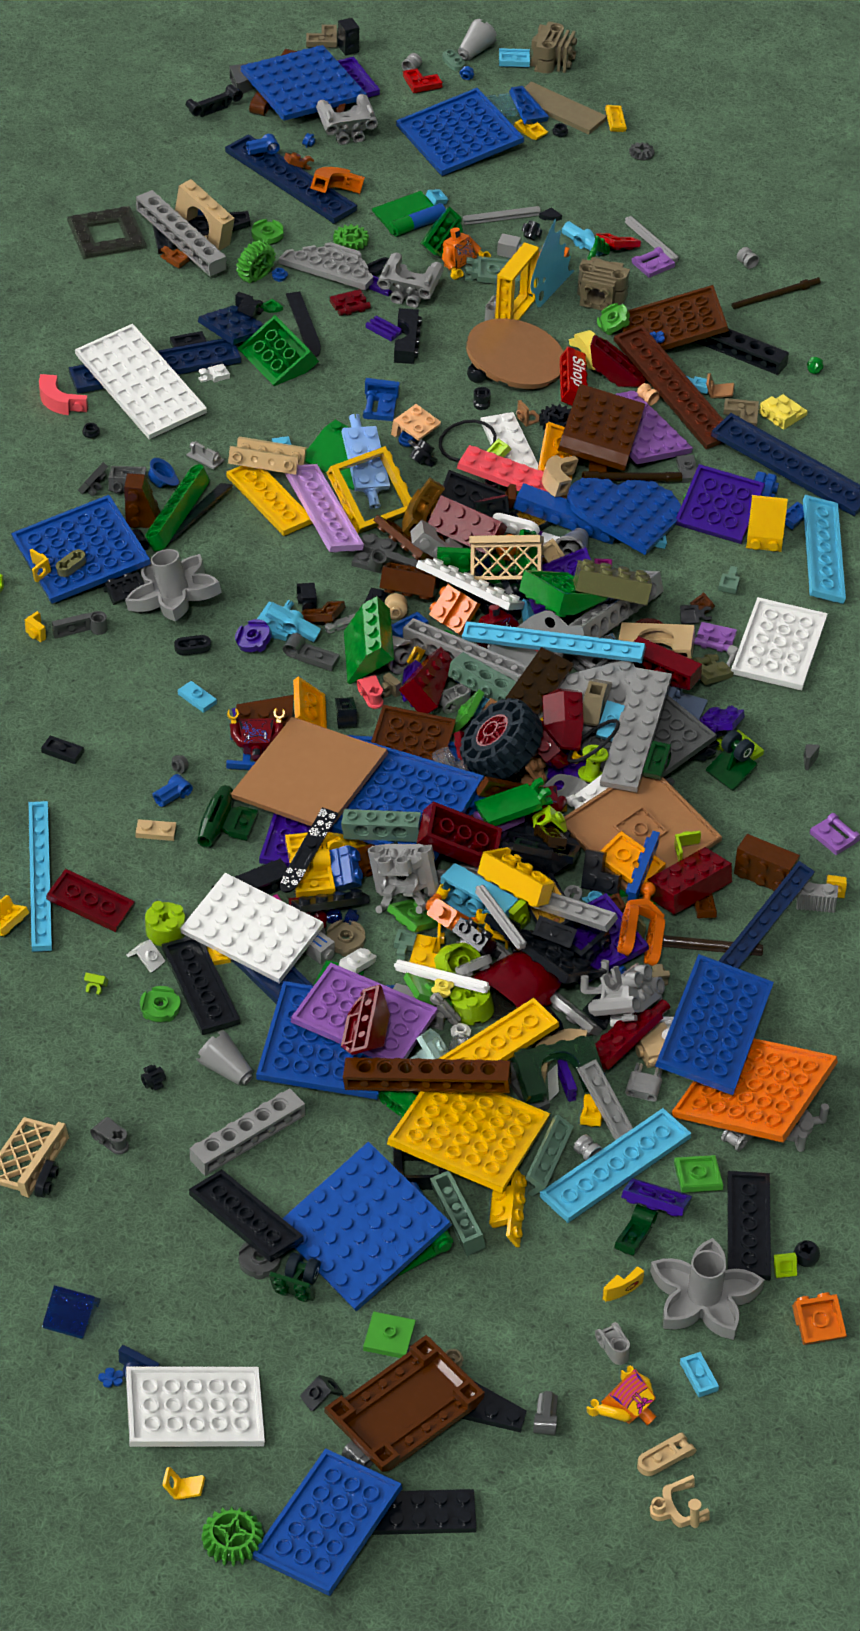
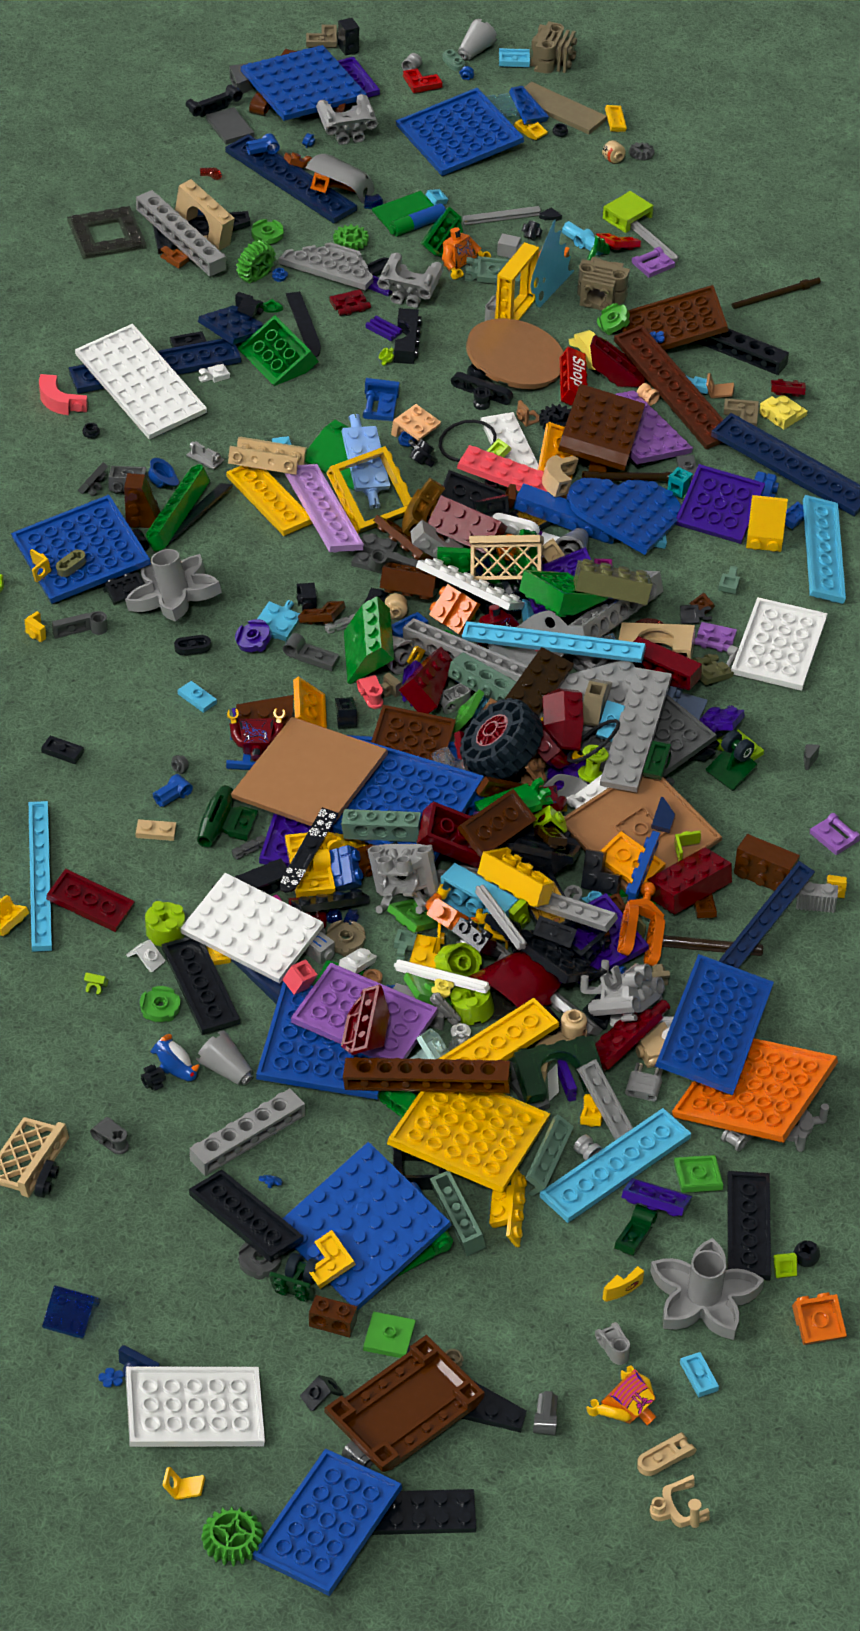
(174, 1059): none -> blue animal
(211, 172): none -> clear red arm
(229, 125): none -> dark grey tile
(248, 847): none -> dark grey axle
(270, 1180): none -> blue plant
(293, 622): medium azure piece -> none
(300, 977): none -> coral brick
(332, 1316): none -> reddish brown brick
(335, 1262): none -> yellow plate
(342, 172): none -> light grey piece
(372, 201): none -> clear blue piece
(374, 975): none -> medium nougat tile
(386, 355): none -> lime plate
(463, 382): none -> black beam
(480, 963): light grey plate -> none
(497, 823): none -> reddish brown plate
(573, 1024): none -> tan head
(613, 152): none -> tan head
(626, 210): none -> lime panel
(663, 817): none -> dark blue tile
(679, 482): none -> teal brick
(747, 257): light grey wheel -> none
(795, 388): none -> dark red plate
(815, 365): green plate -> none

